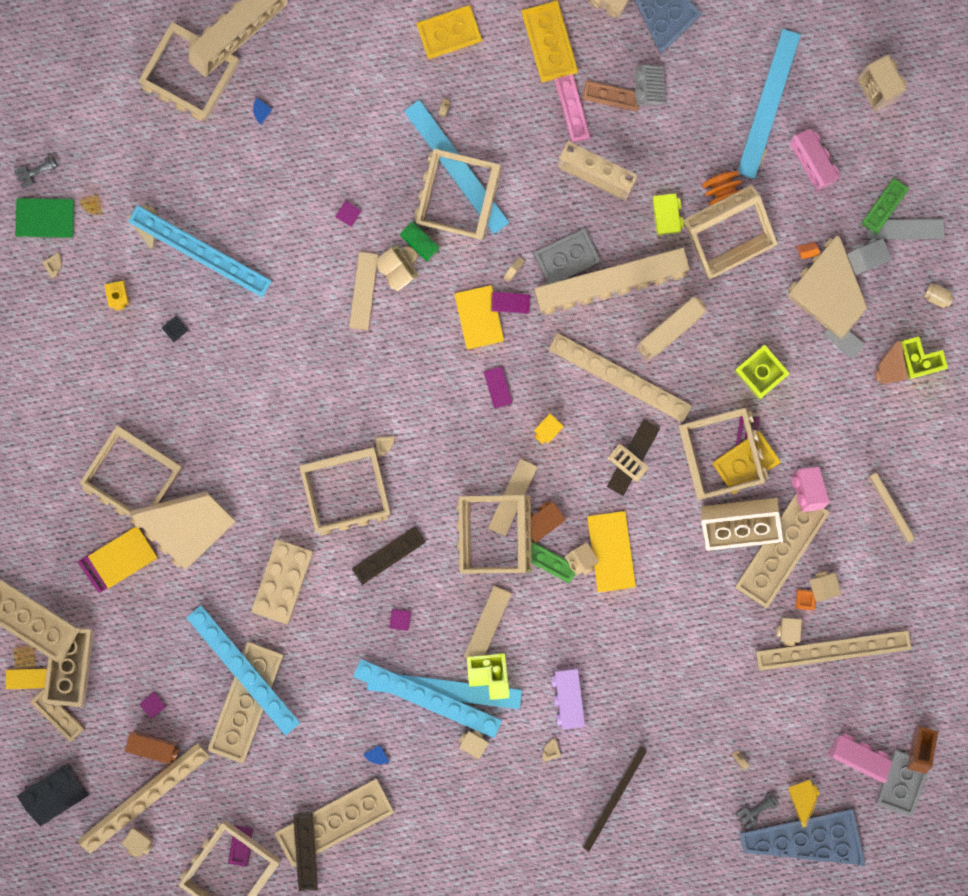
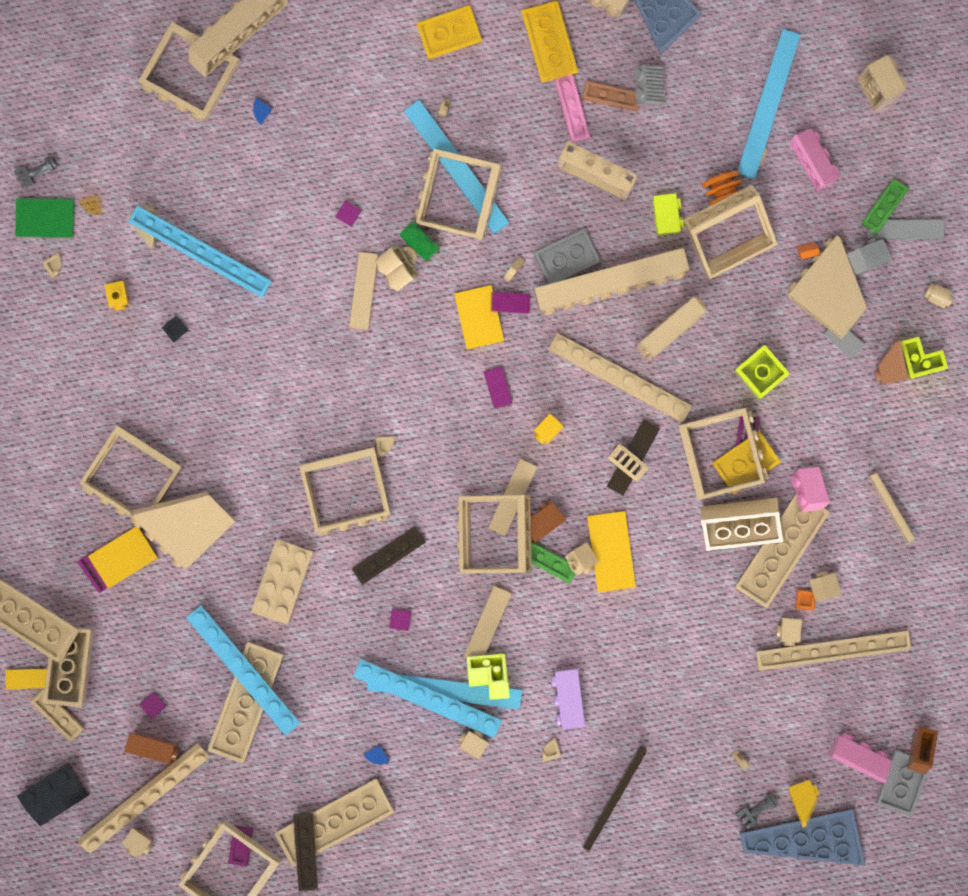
(24, 657): clear yellow tile -> none

